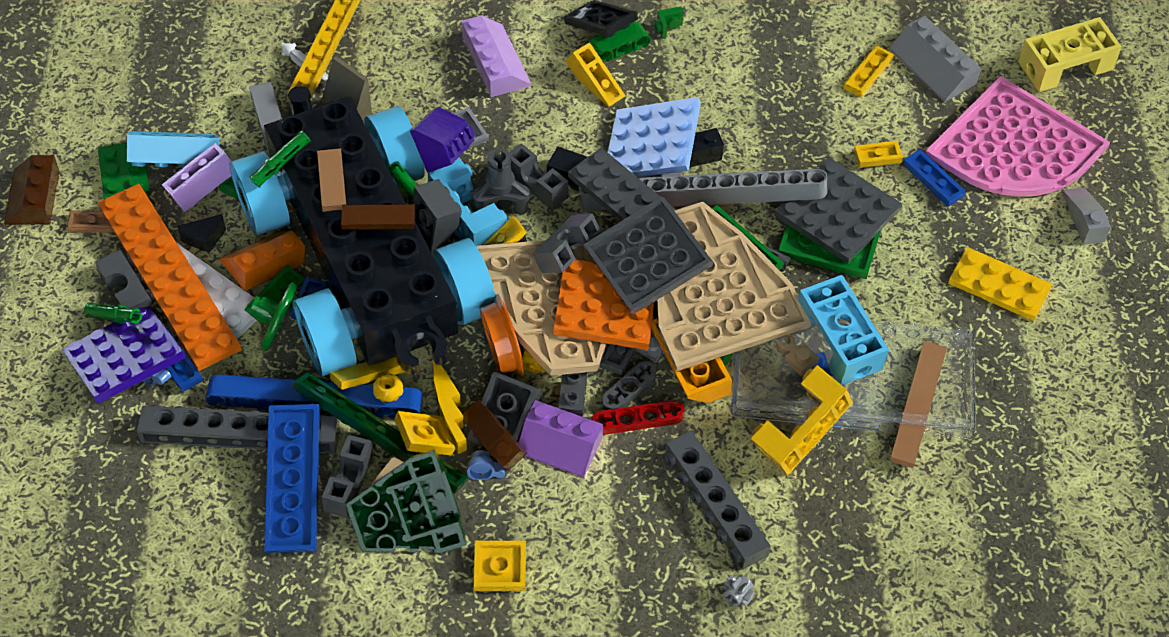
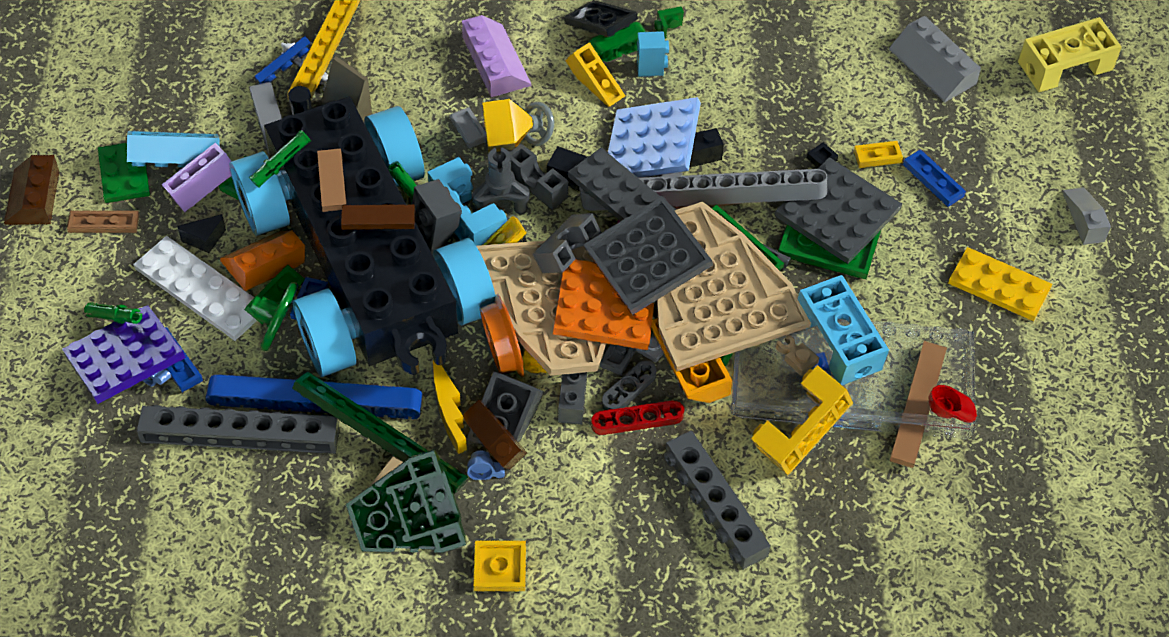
(118, 271): dark grey arch -> none
(169, 277): orange plate -> none
(284, 61): none -> blue plate
(292, 479): blue plate -> none
(354, 464): dark grey arch -> none
(362, 373): yellow tile -> none
(387, 394): yellow plate -> none
(424, 433): yellow plate -> none
(441, 138): dark purple slope -> none
(509, 124): none -> yellow piece
(560, 438): medium lavender slope -> none
(651, 53): none -> medium azure brick
(738, 590): light grey gear -> none
(820, 154): none -> black plate
(868, 71): yellow tile -> none
(950, 403): none -> red cap
(1016, 144): bright pink plate -> none

